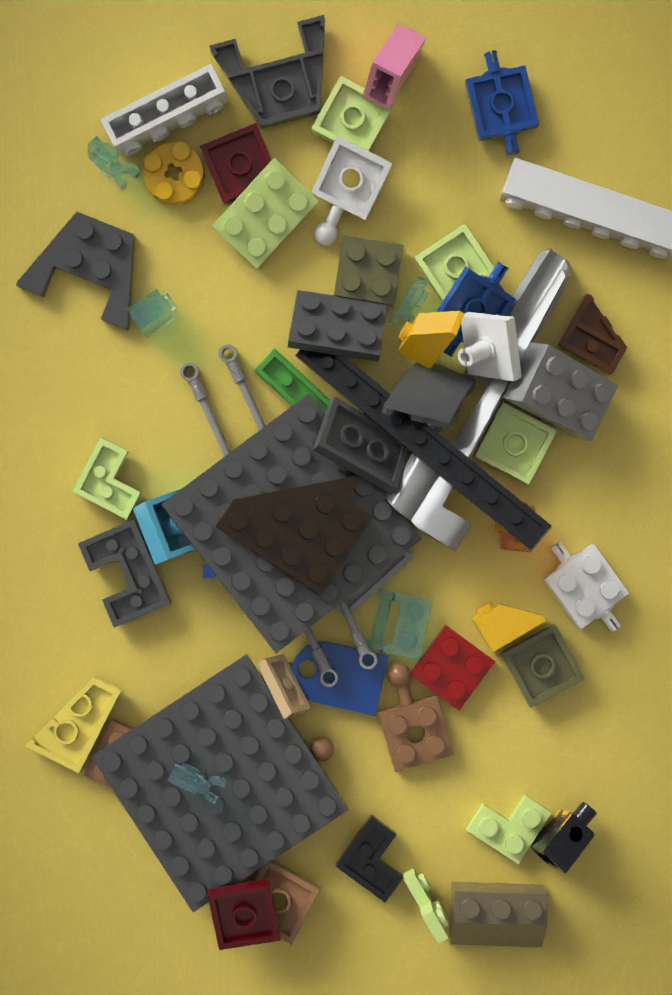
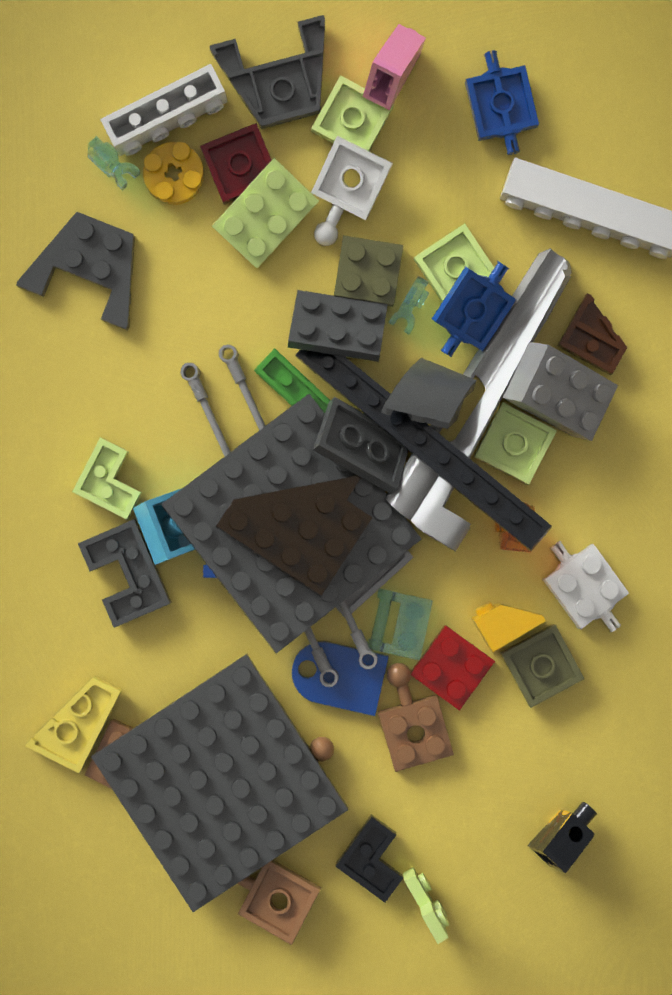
(152, 312): clear light blue brick -> none
(188, 779): clear light blue plate -> none
(244, 914): dark red plate -> none
(283, 686): tan plate -> none
(429, 336): yellow slope -> none
(490, 346): white tile -> none
(498, 914): dark tan slope -> none
(511, 835): yellowish green plate -> none

